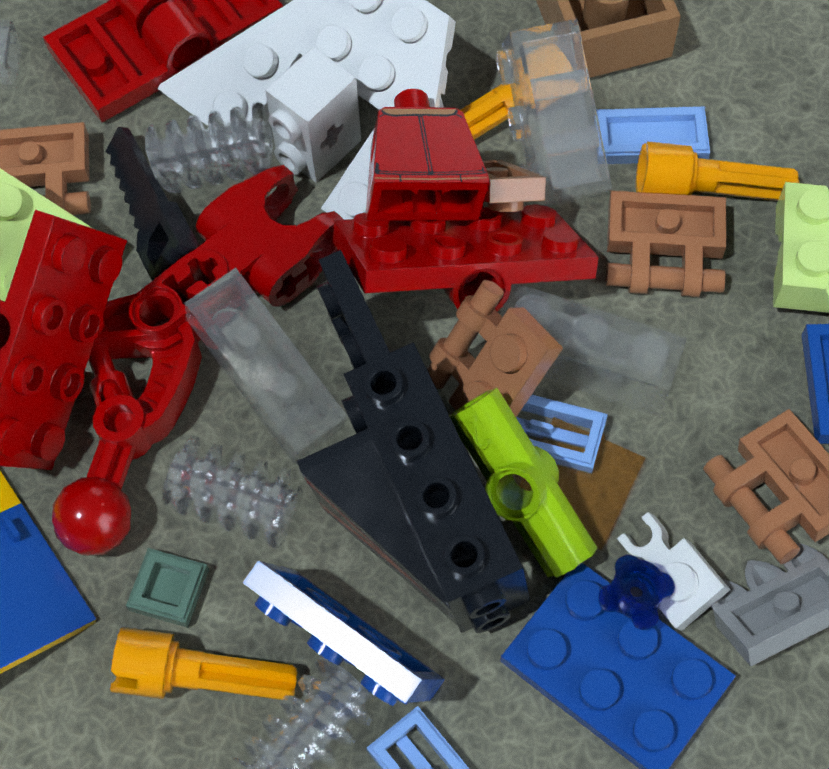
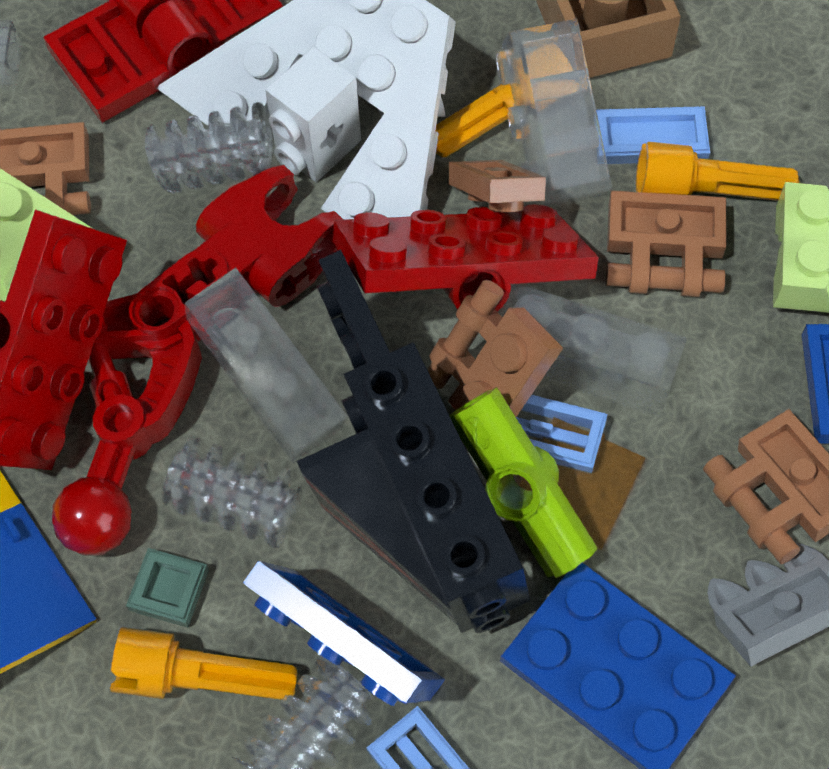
(162, 227): black piece -> none
(423, 164): red torso -> none
(641, 574): clear blue plate -> none
(694, 579): white plate -> none

